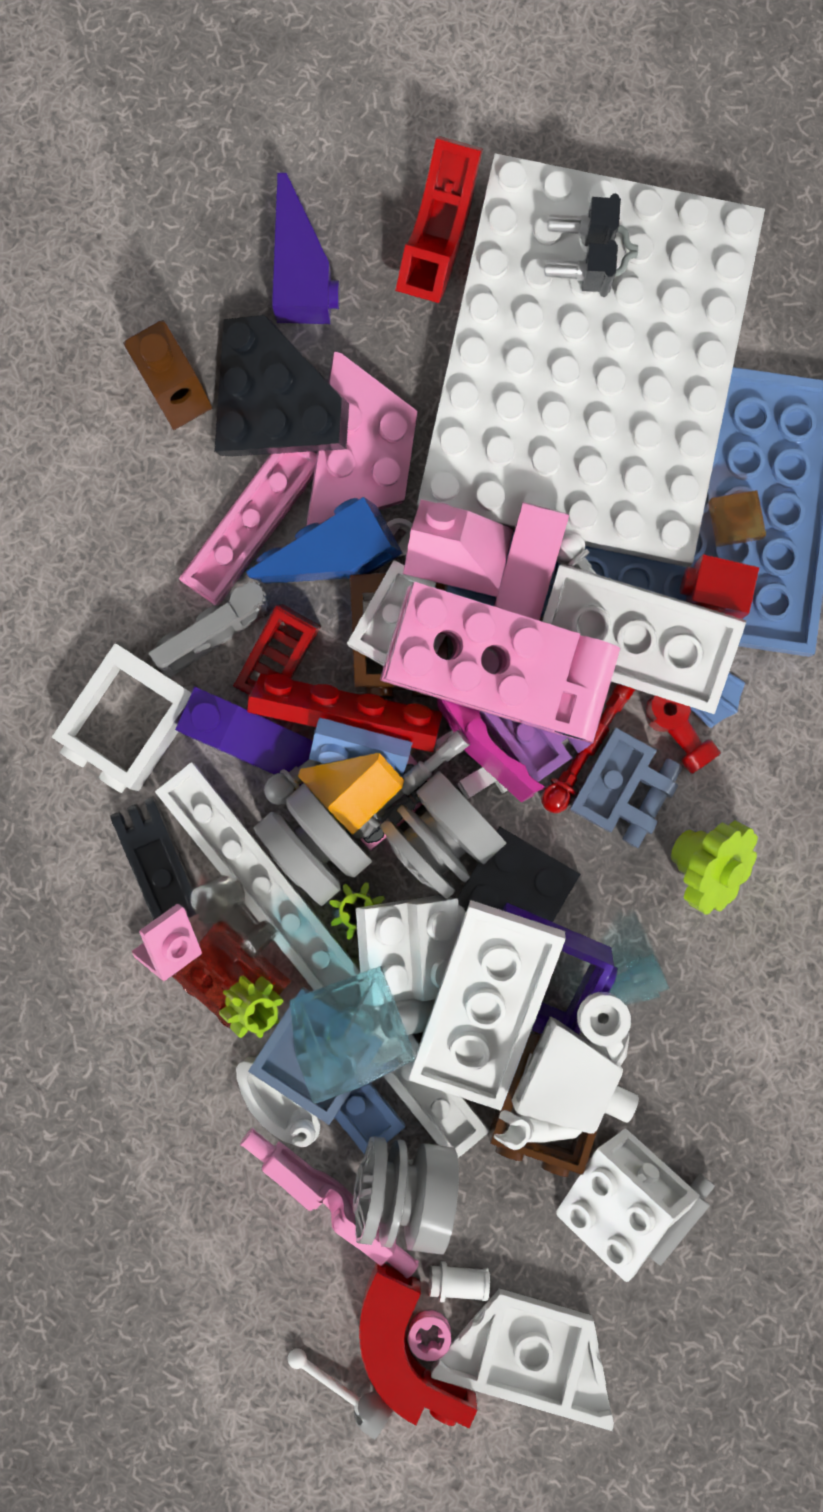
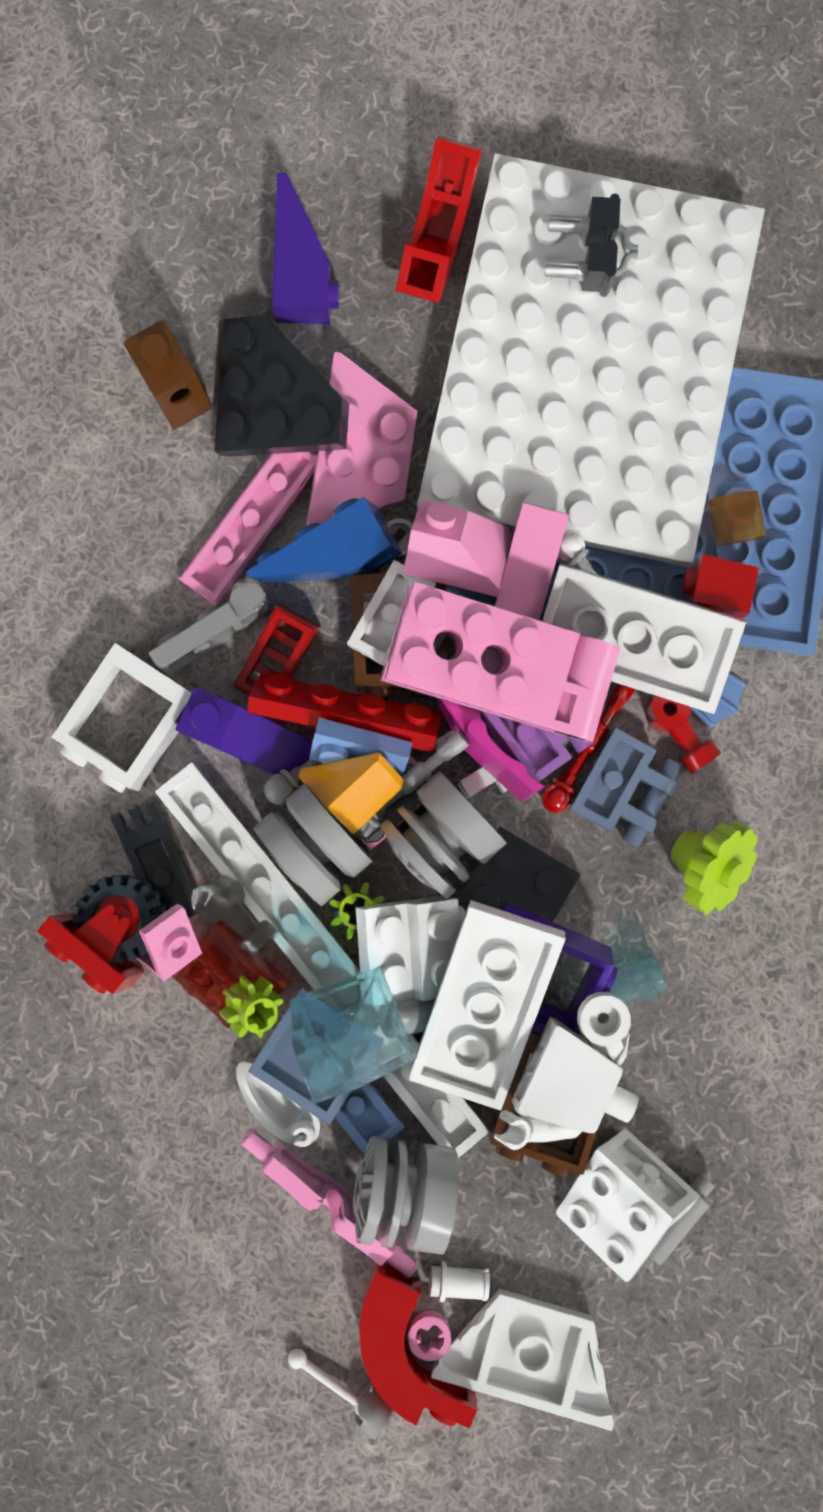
(105, 931): none -> plate

